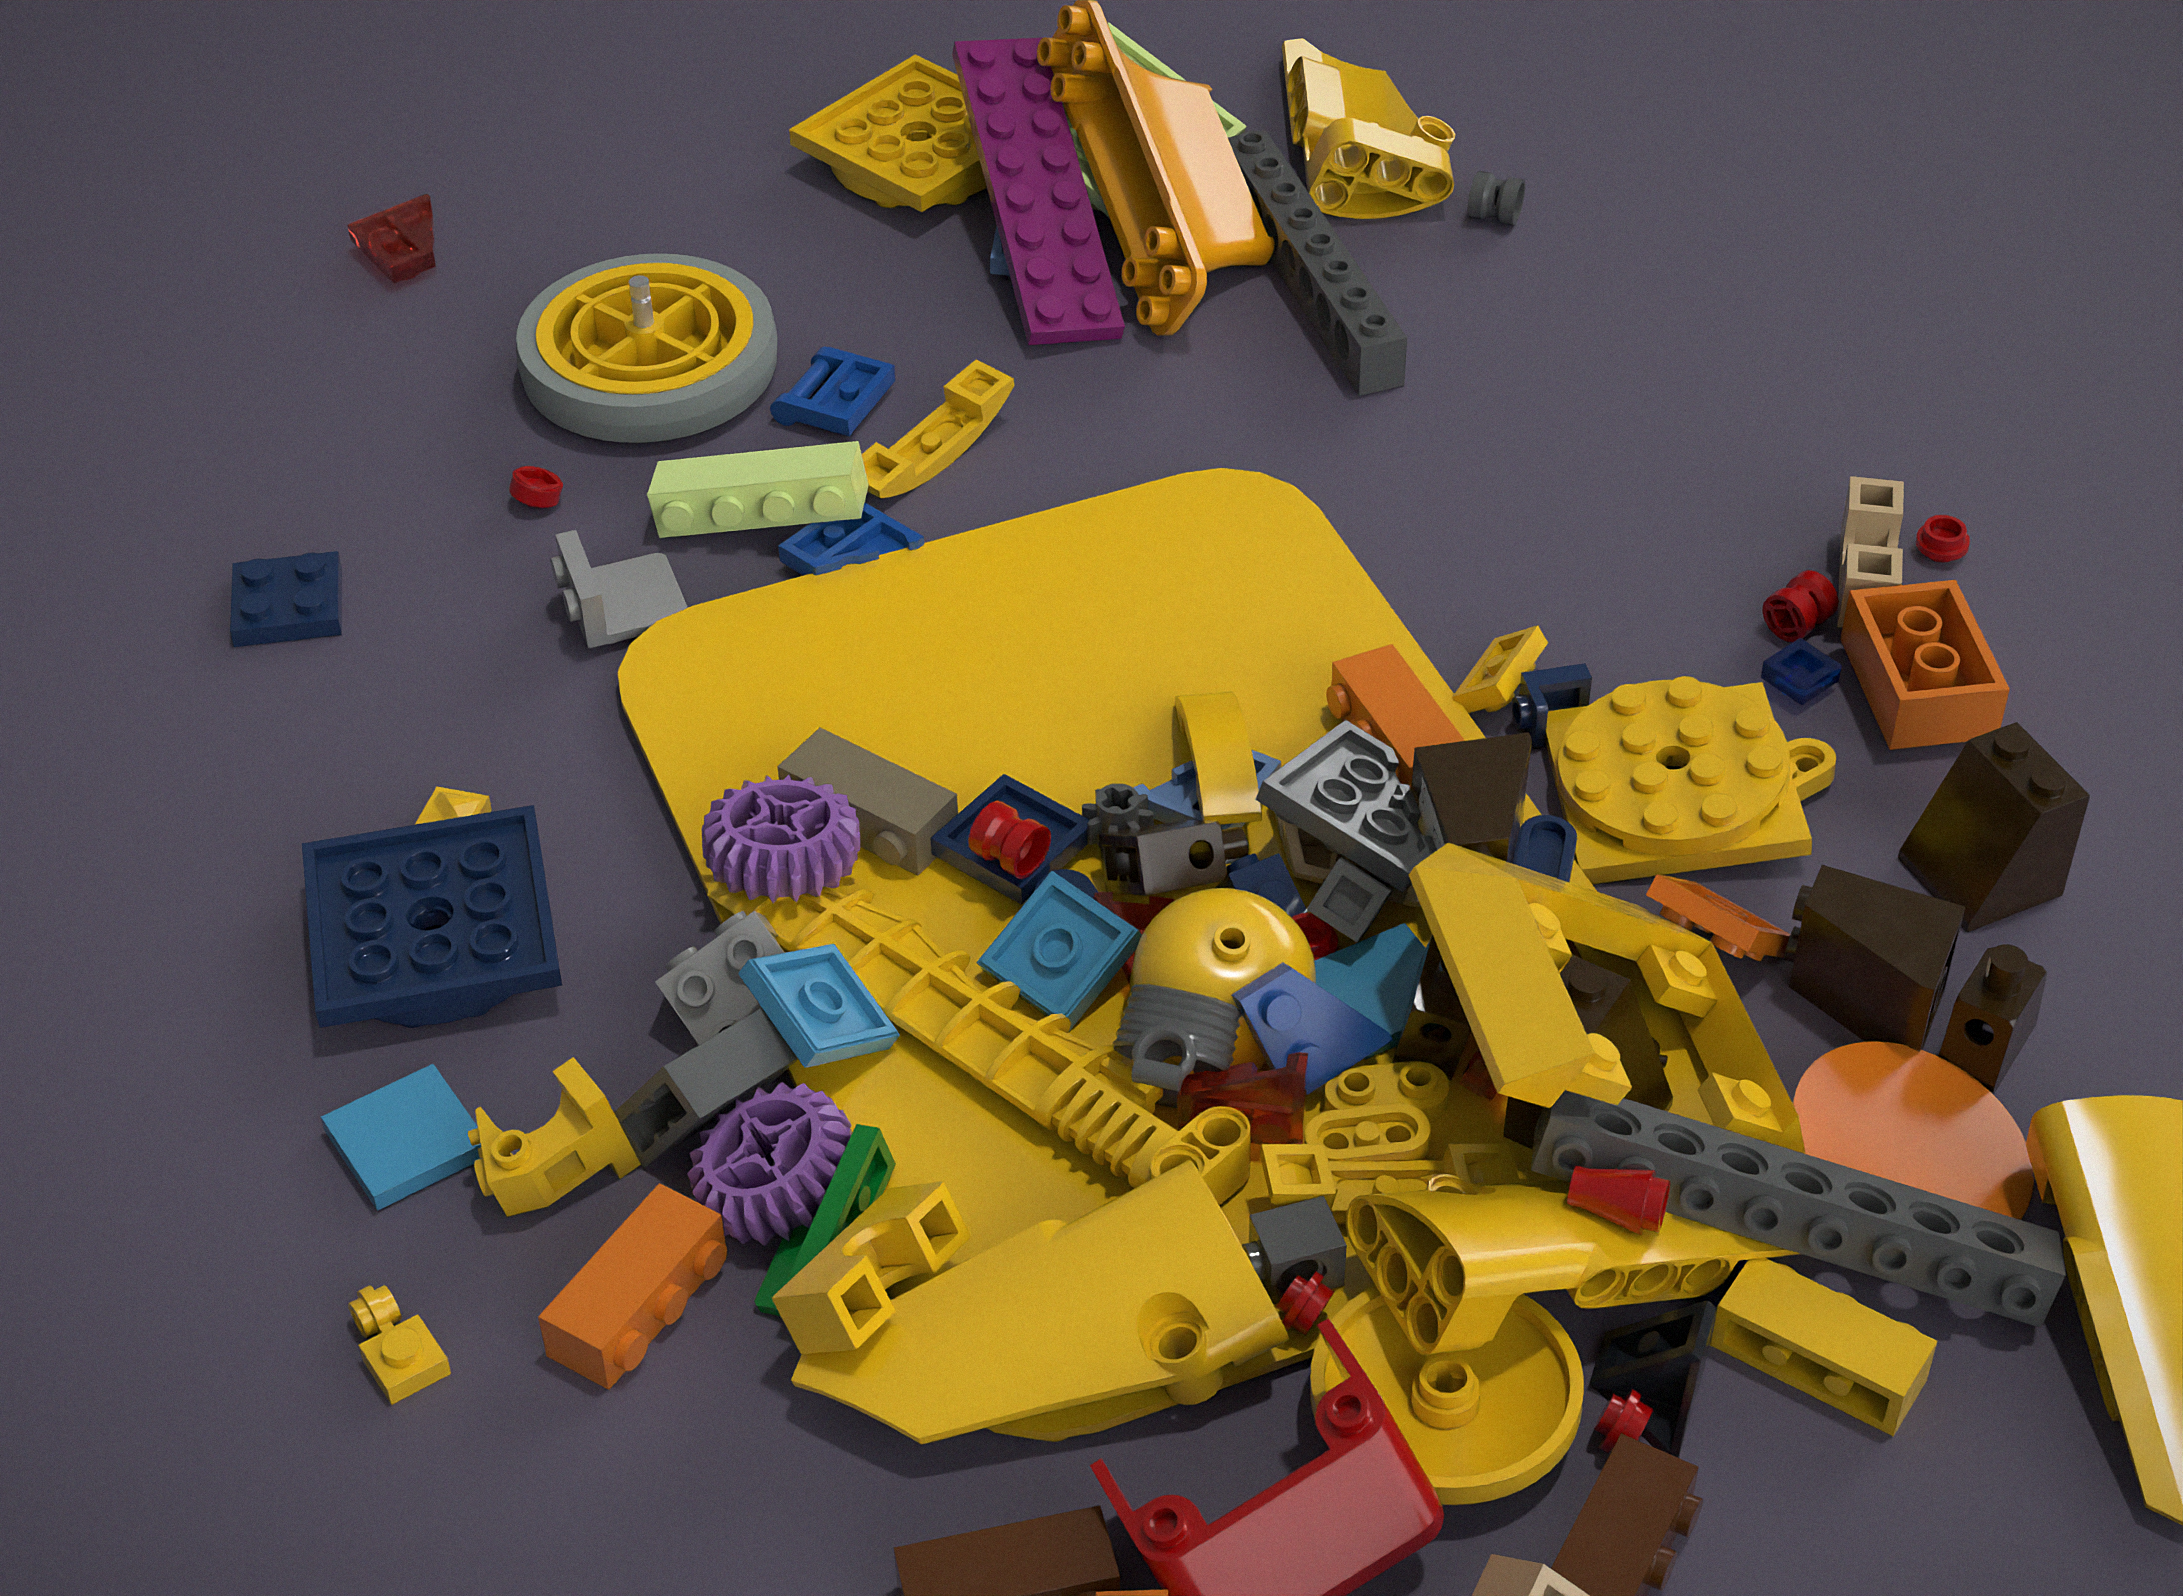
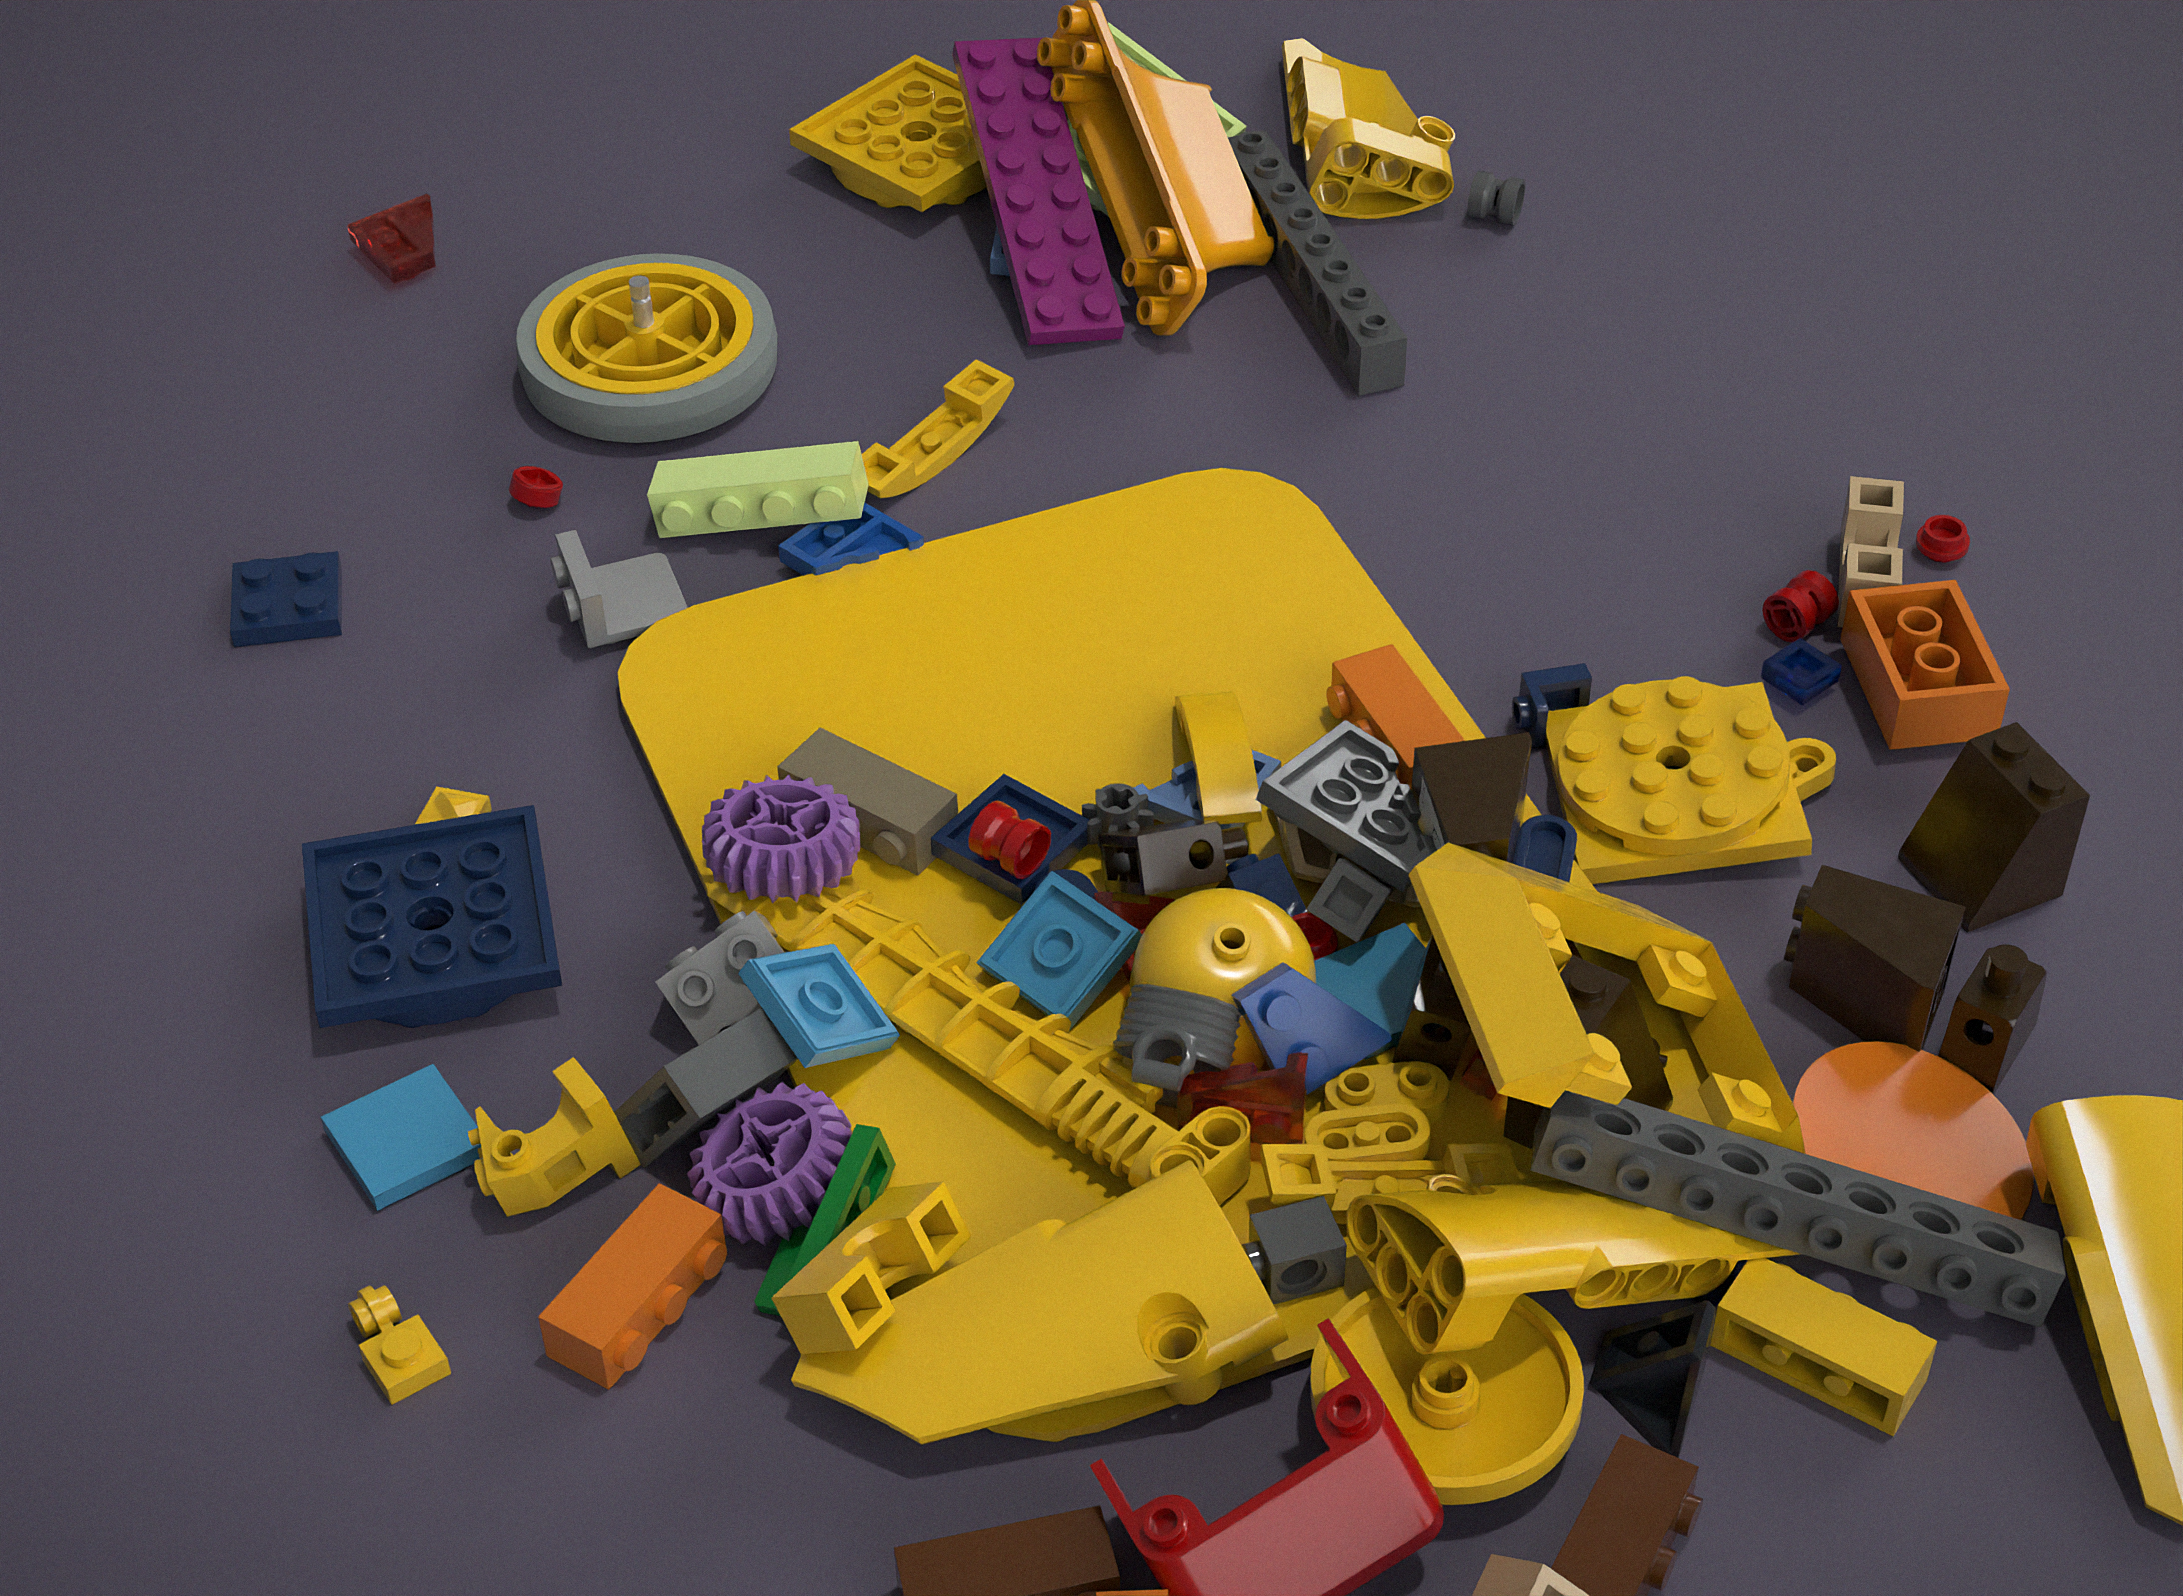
(845, 398): blue plate -> none
(1304, 1302): red plate -> none
(1499, 670): yellow plate -> none
(1621, 1196): red cone -> none
(1622, 1417): red plate -> none
(1733, 927): orange plate -> none

